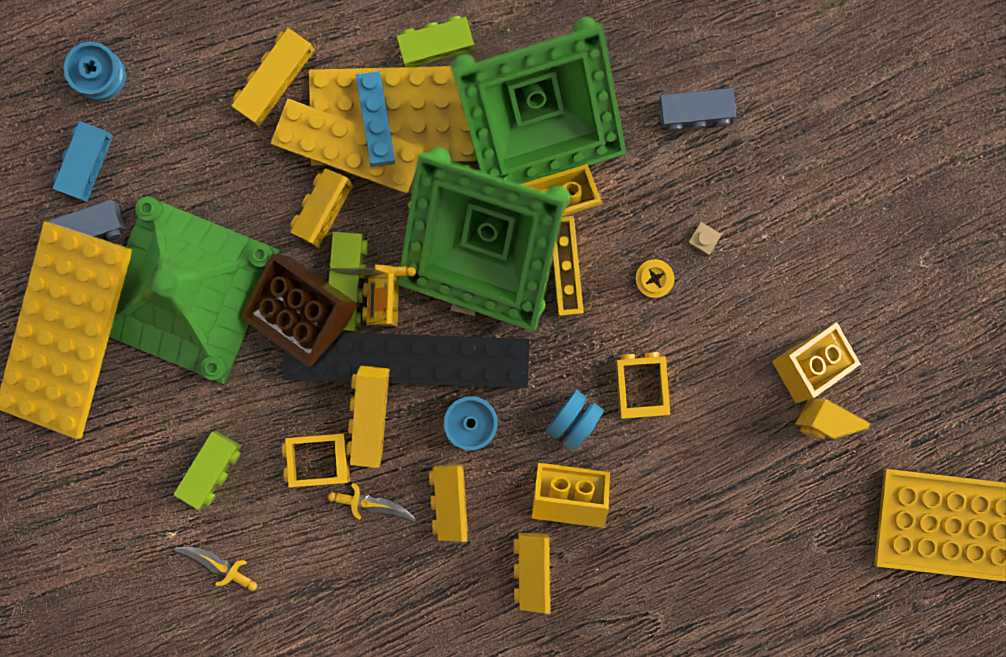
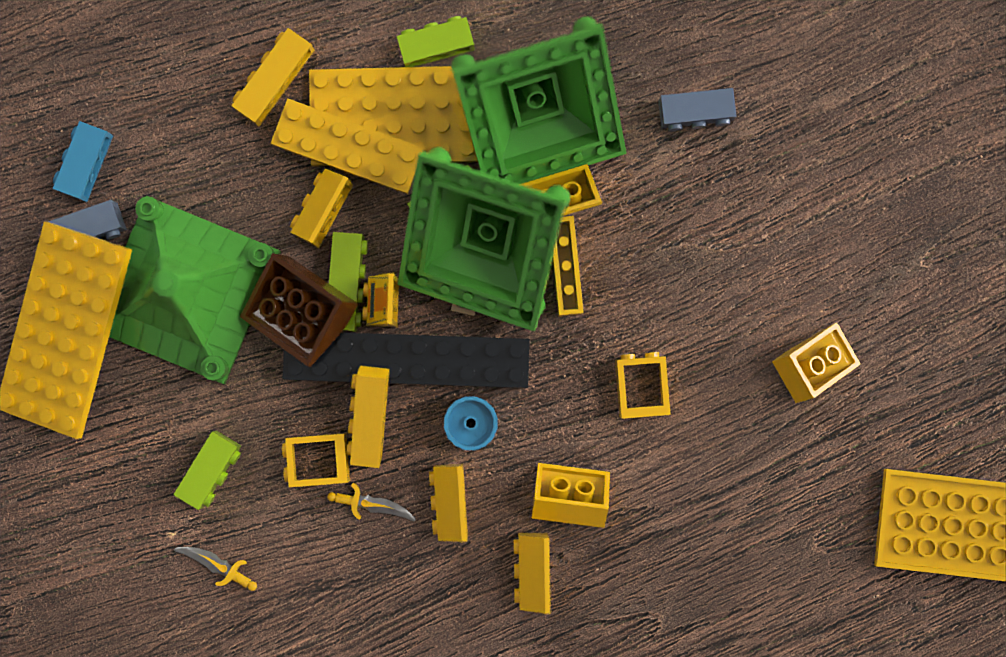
(94, 71): dark azure wheel -> none
(375, 119): dark azure plate -> none
(377, 270): piece -> none
(576, 422): dark azure wheel -> none
(657, 267): yellow gear -> none
(704, 238): tan plate -> none
(825, 419): yellow slope -> none

